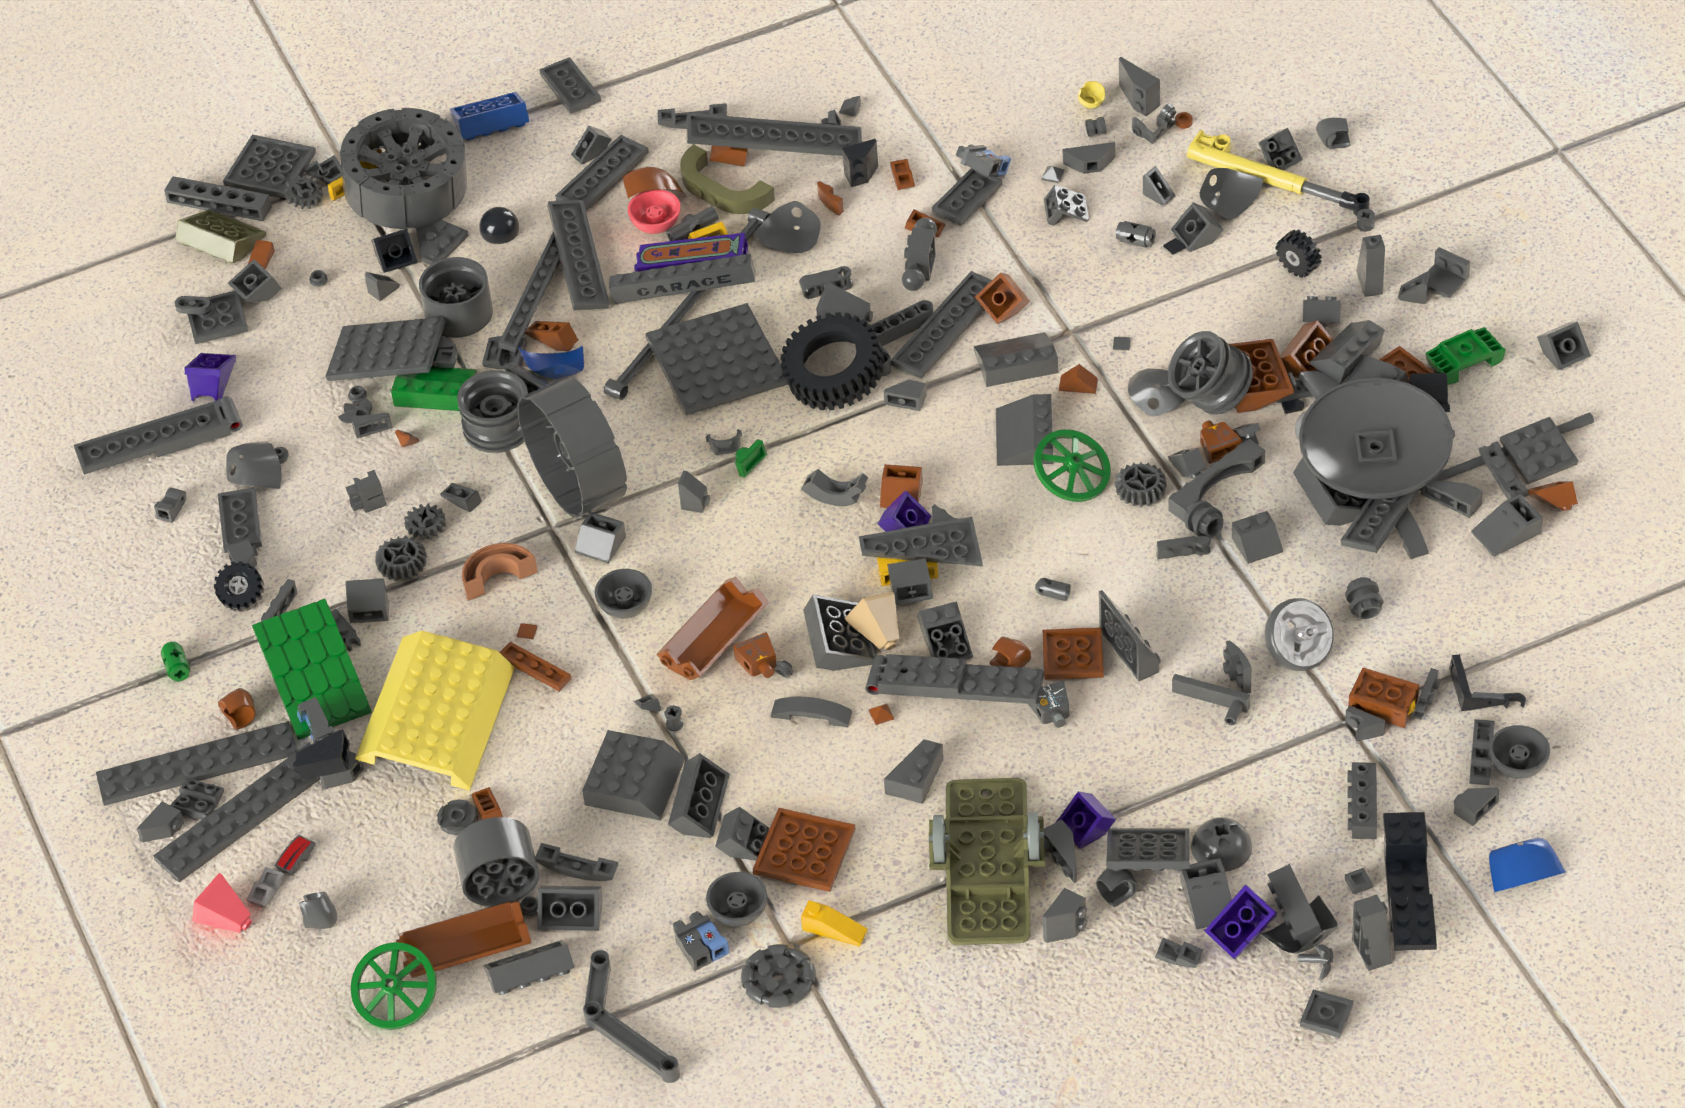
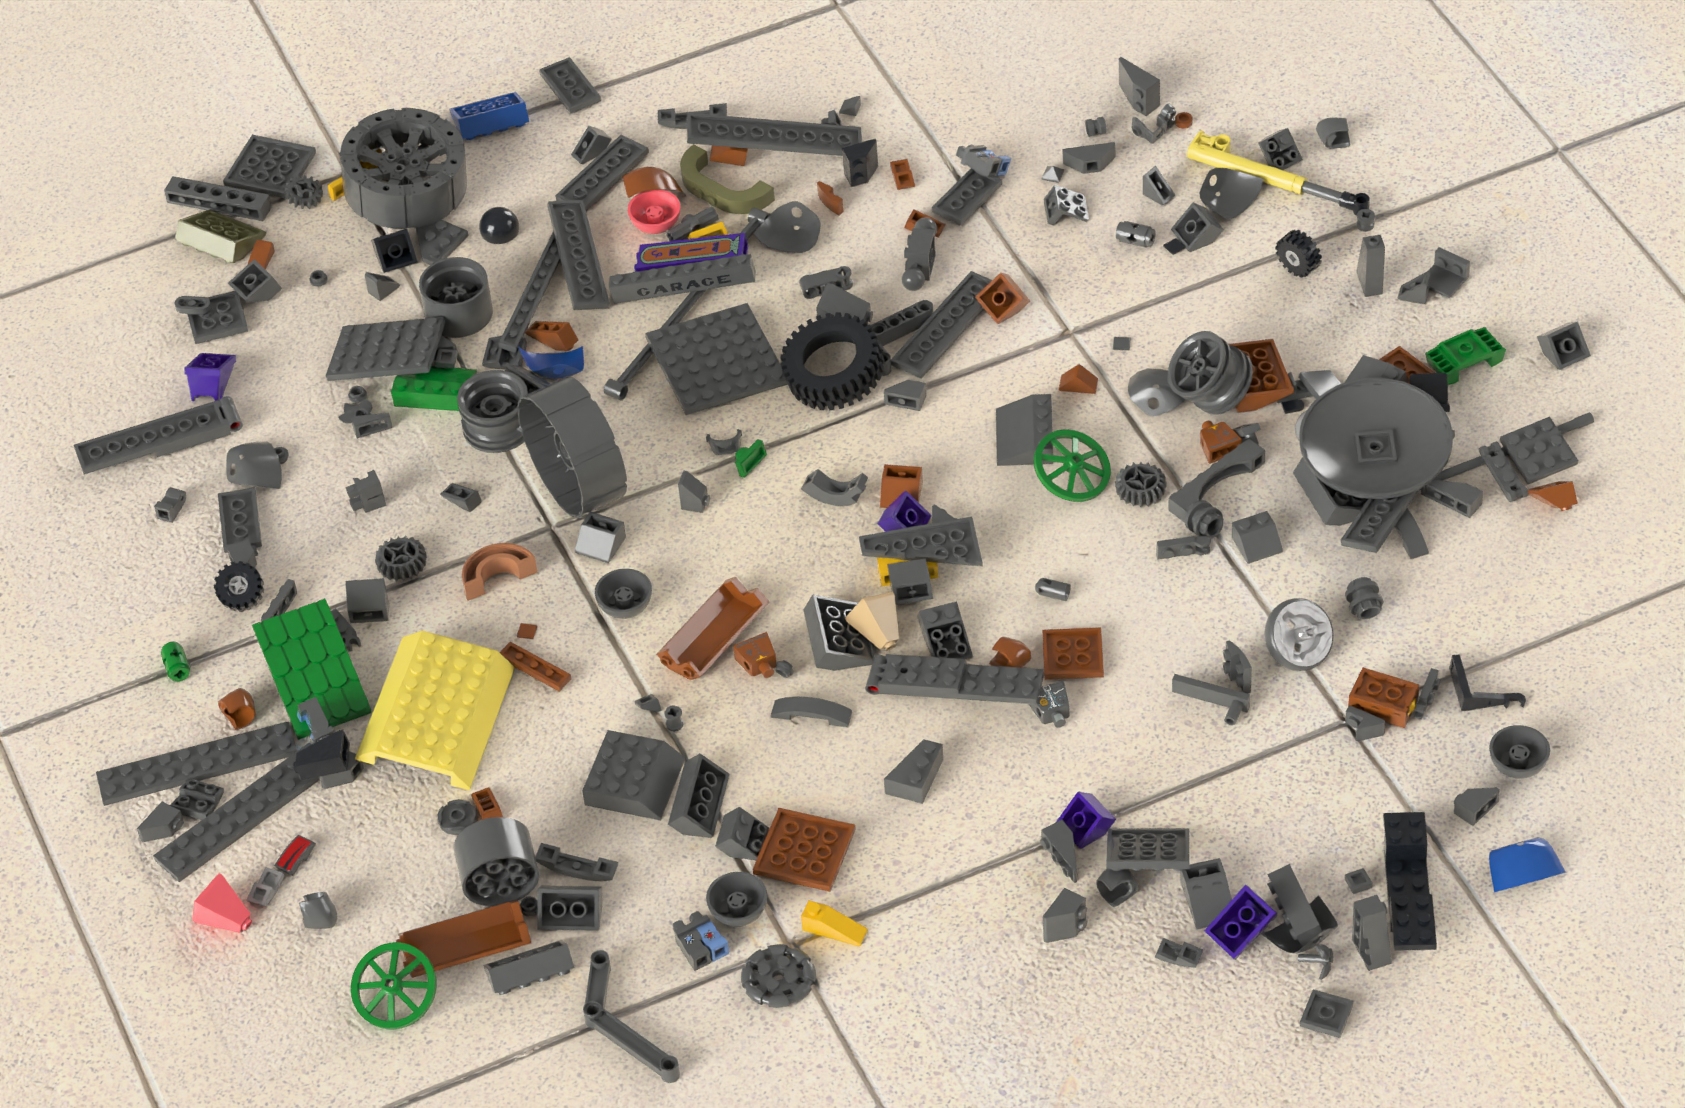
(326, 171): dark grey slope -> none
(406, 438): dark orange slope -> none
(425, 521): dark grey gear -> none
(881, 714): dark orange slope -> none
(987, 859): olive piece -> none
(1017, 359): dark grey slope -> none
(1091, 94): light yellow hair -> none
(1126, 639): dark grey slope -> none
(1188, 462): dark grey slope -> none
(1223, 840): dark grey piece -> none
(1304, 348): dark orange slope -> none
(1321, 310): dark grey slope -> none
(1347, 348): dark grey slope -> none
(1363, 800): dark grey brick -> none
(1480, 758): dark grey slope -> none
(1508, 525): dark grey slope -> none

